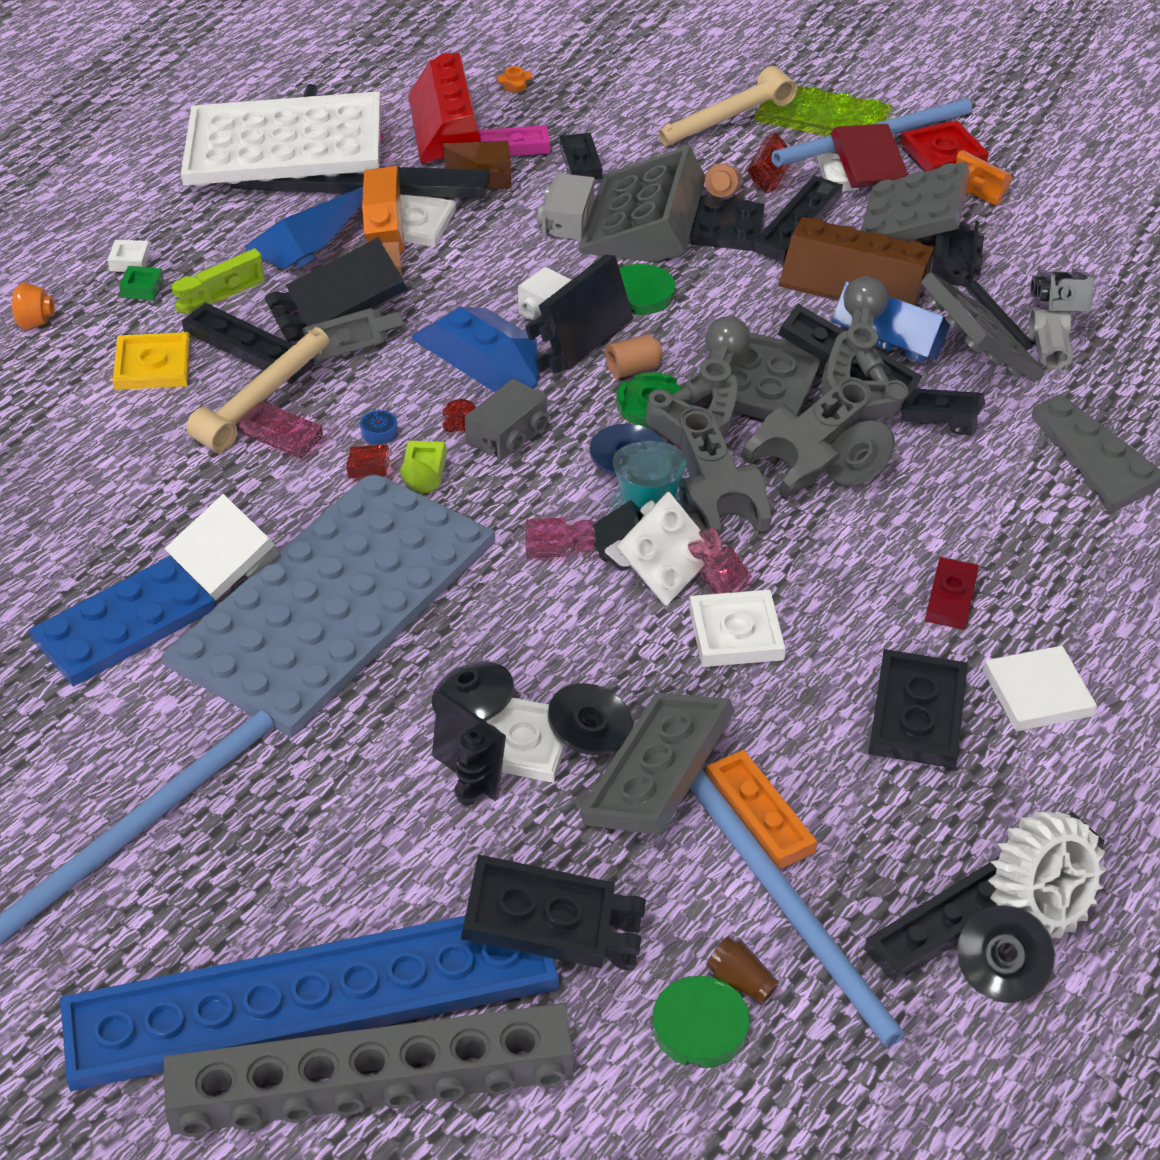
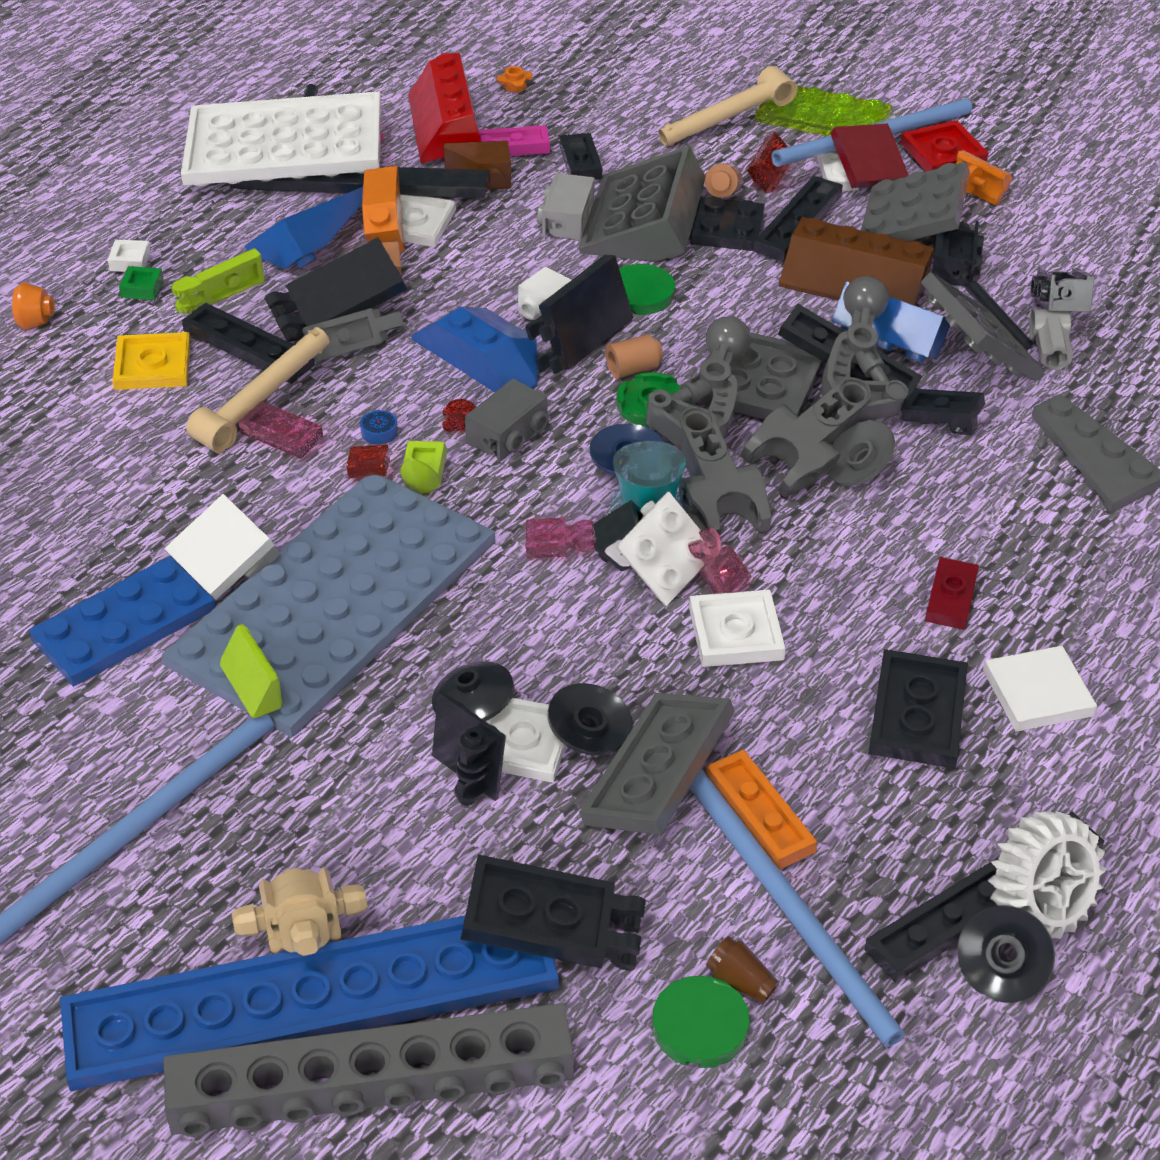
(251, 674): none -> lime slope
(299, 911): none -> tan piece

